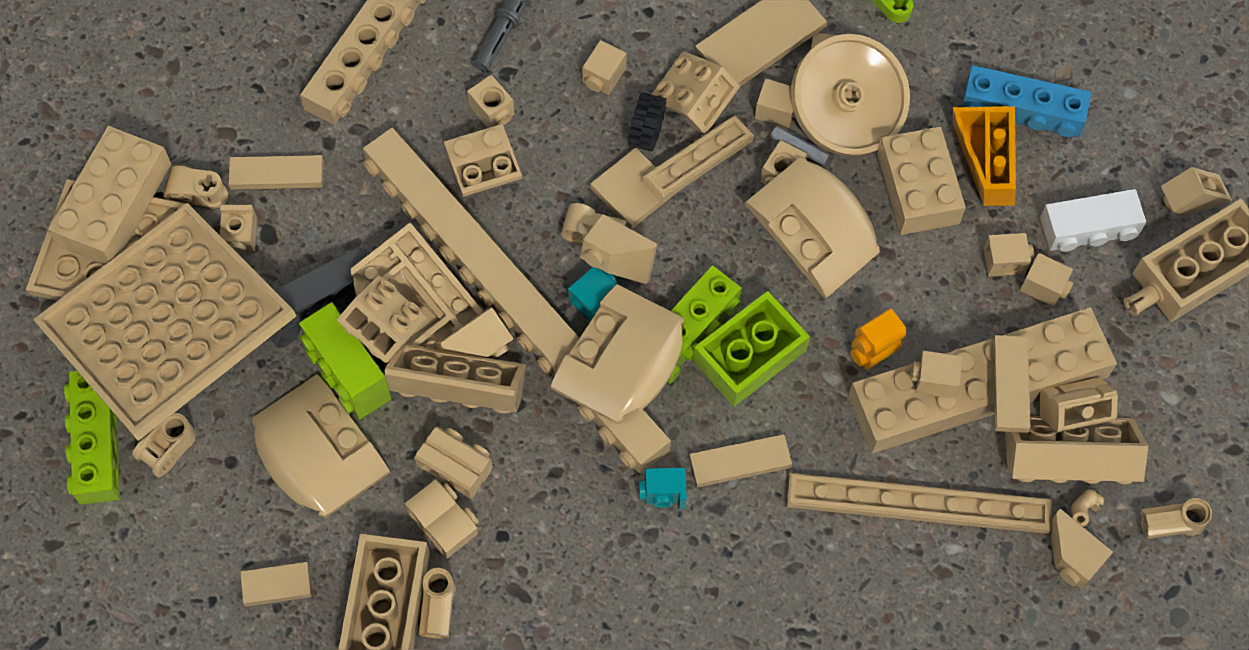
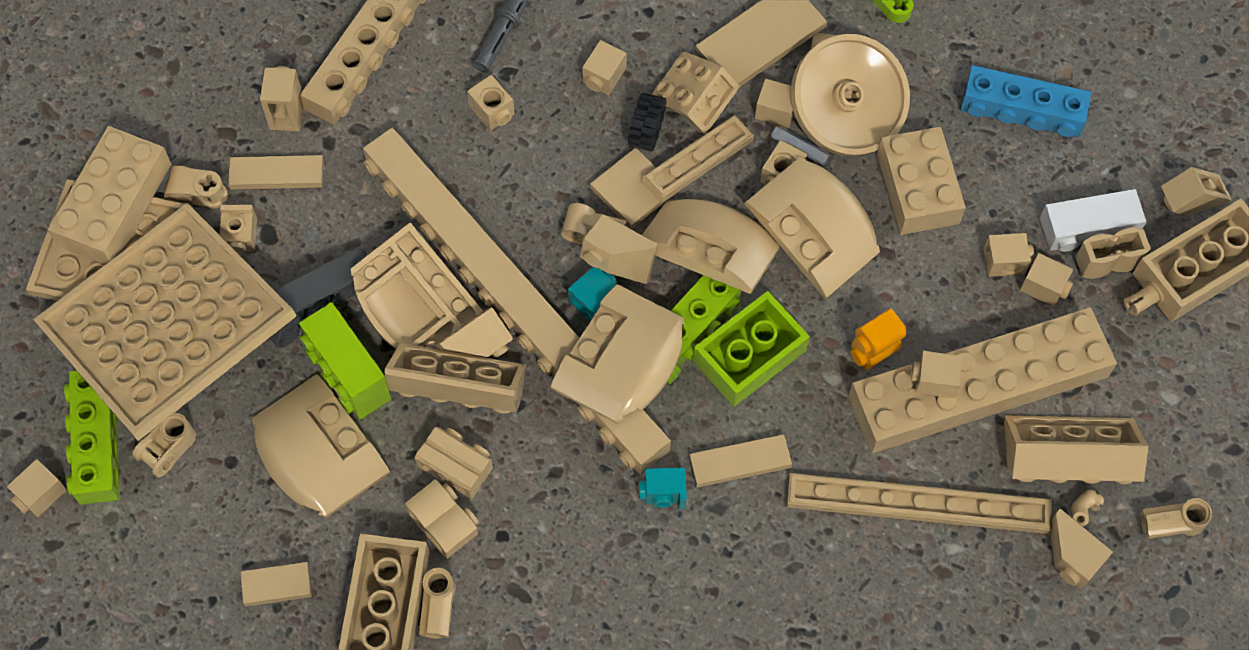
(35, 489): none -> tan brick
(282, 98): none -> tan brick
(381, 318): tan brick -> none
(482, 160): tan slope -> none
(713, 241): none -> tan slope
(989, 149): light orange wedge -> none
(1011, 384): tan tile -> none
(1078, 404): tan brick -> none
(1110, 253): none -> tan brick

